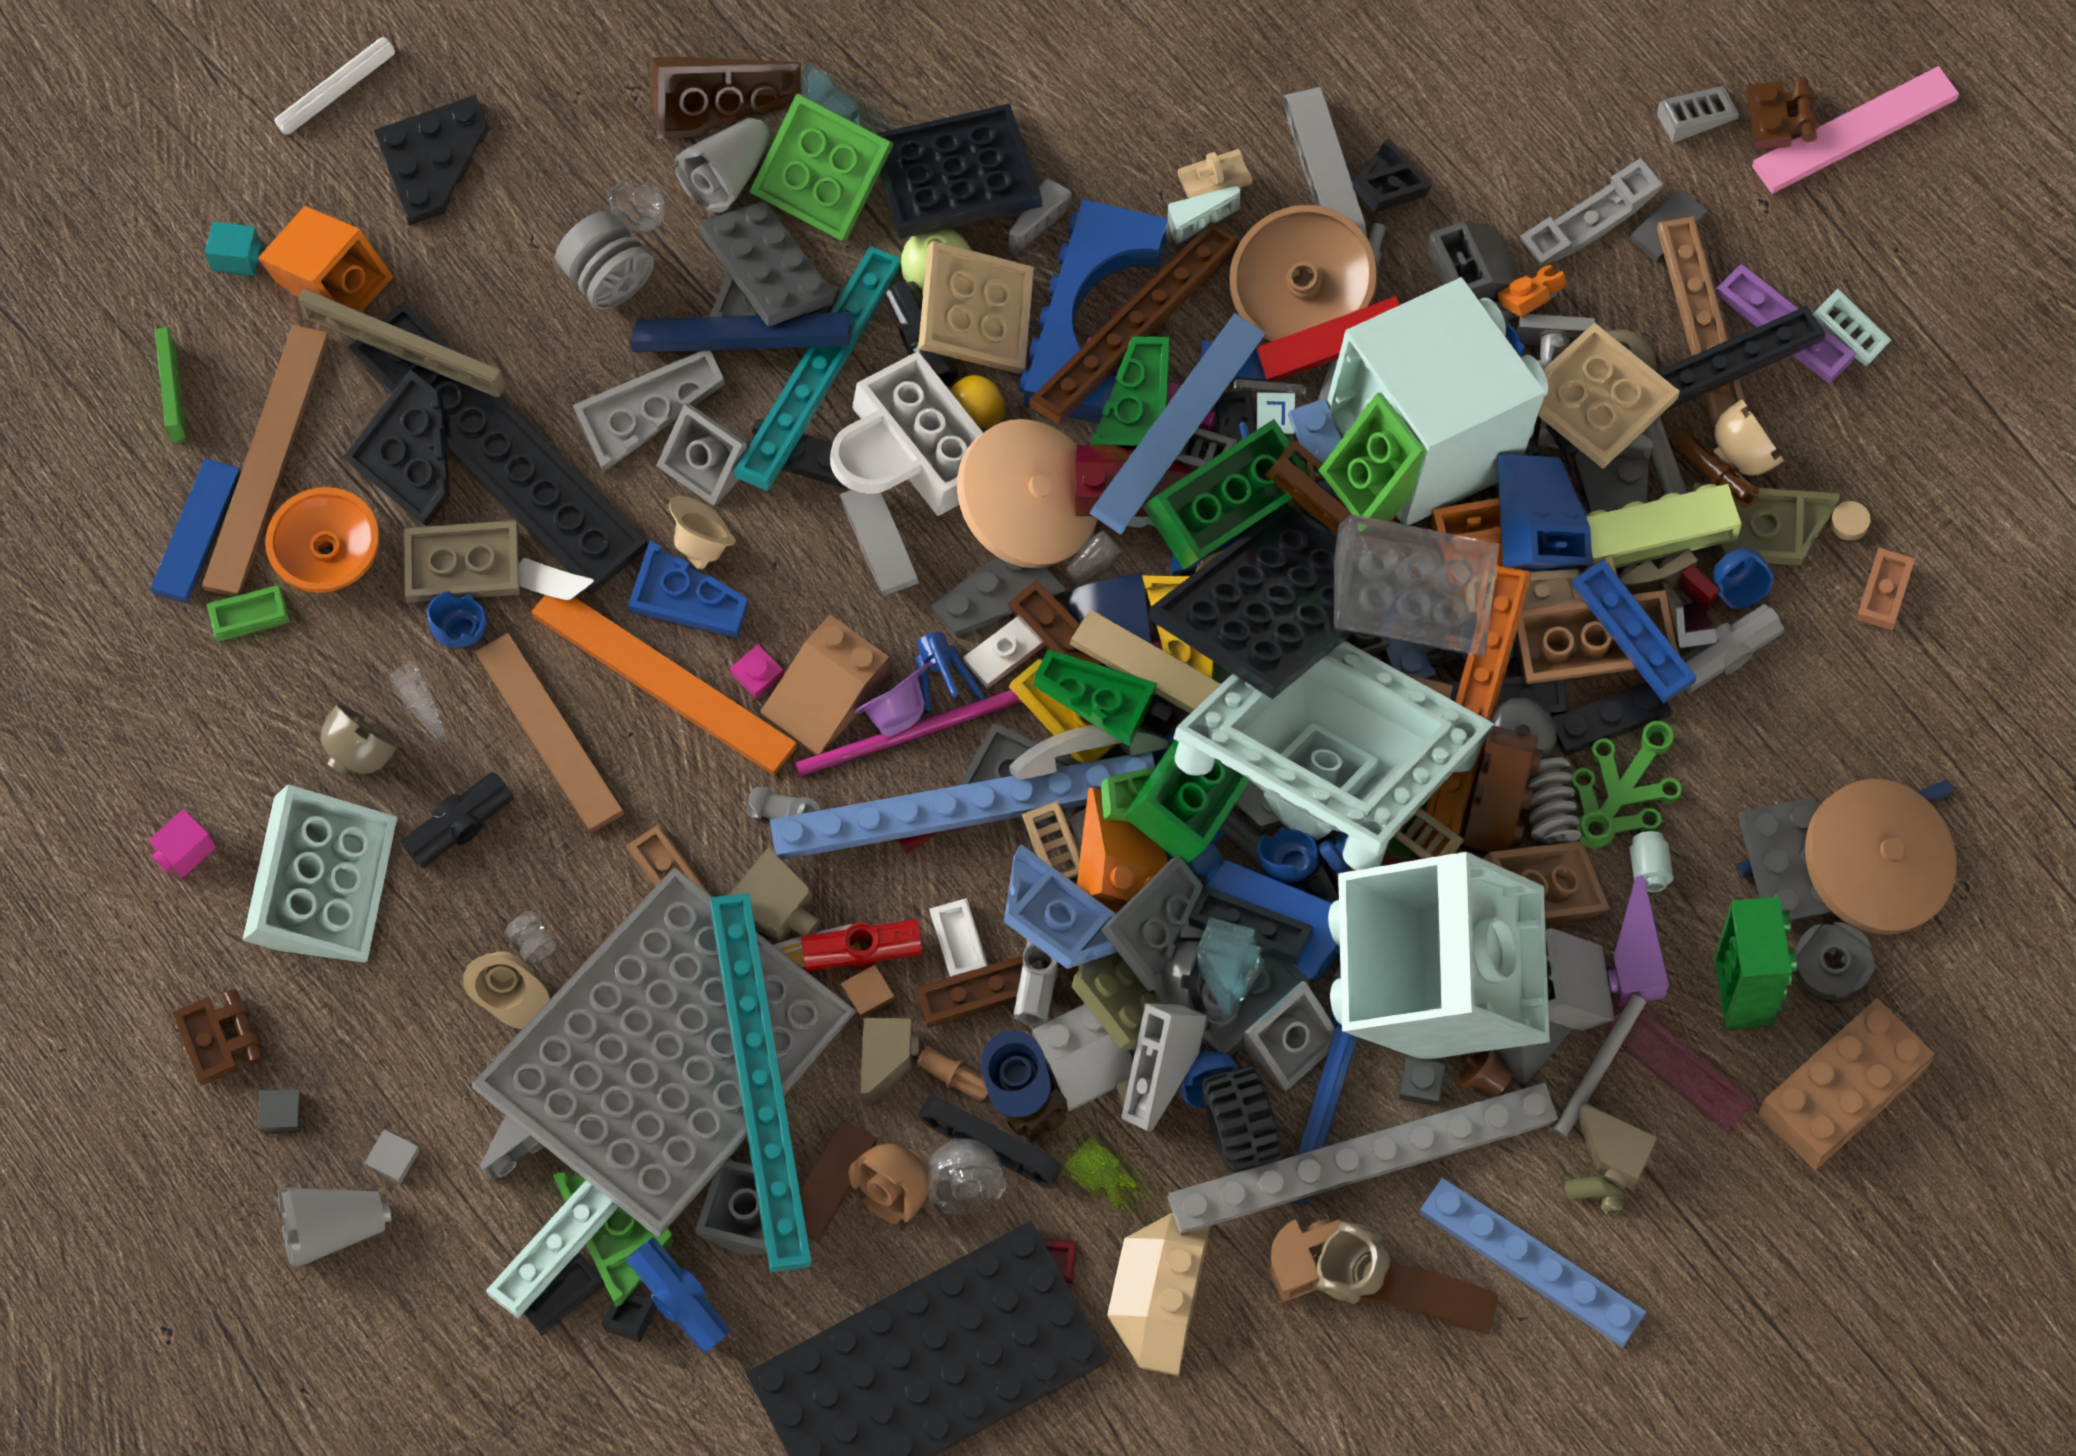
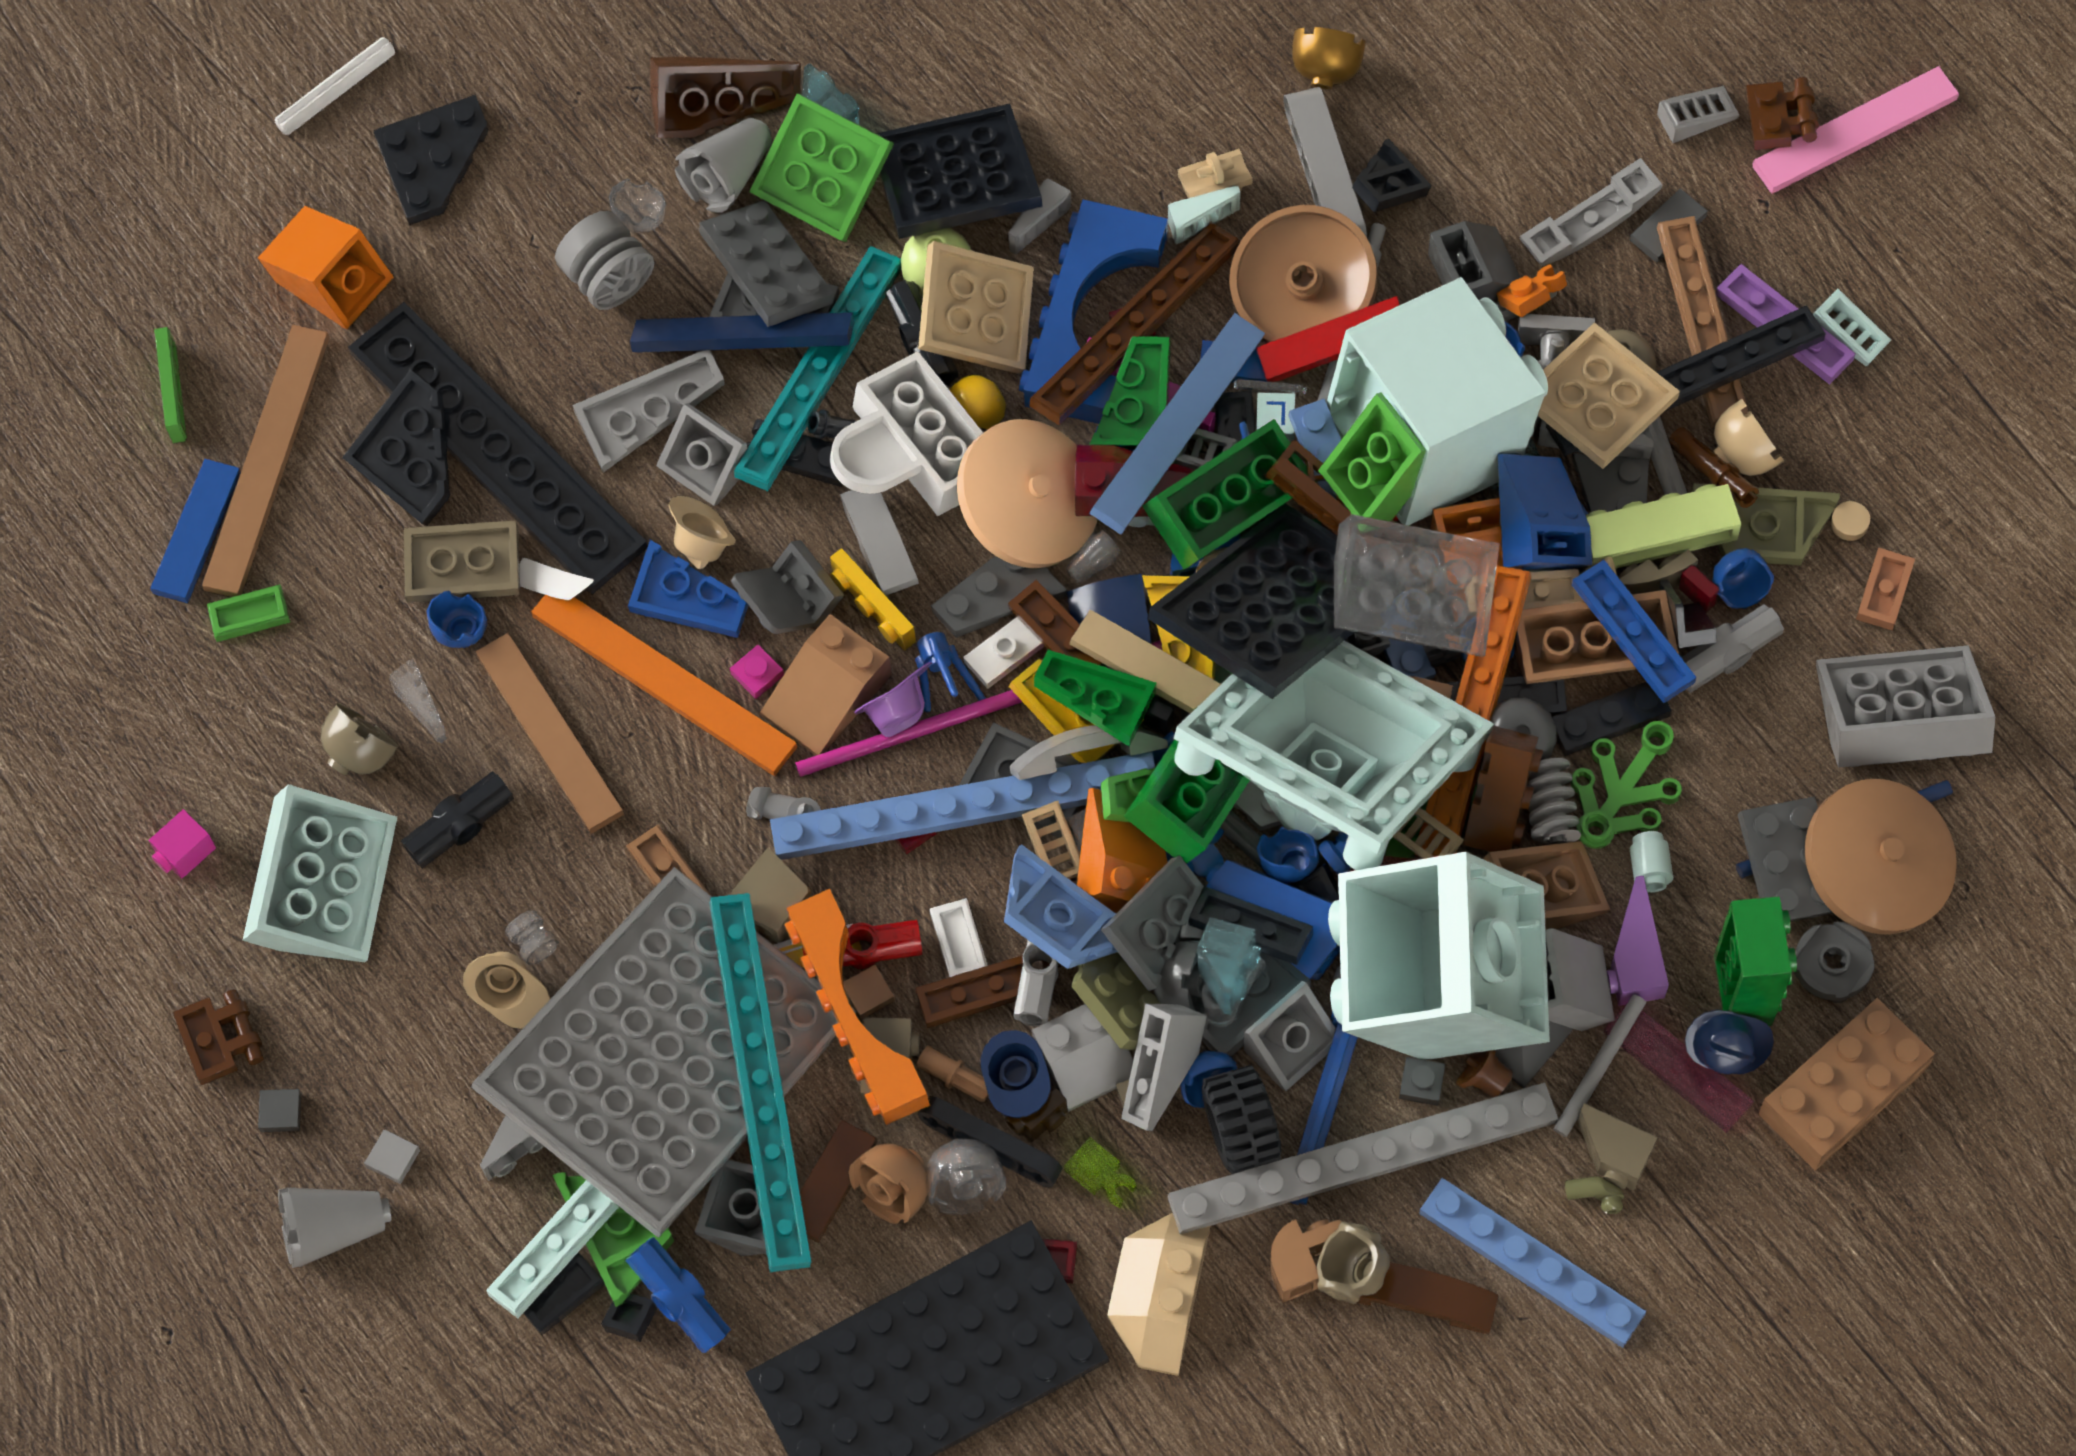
(233, 248): teal brick -> none
(318, 521): orange dish -> none
(401, 343): dark tan tile -> none
(790, 593): none -> dark grey bracket
(823, 424): none -> black pin
(871, 600): none -> yellow plate
(889, 1075): none -> orange arch
(1327, 56): none -> pearl gold cylinder
(1729, 1042): none -> dark blue piece
(1905, 706): none -> light grey slope

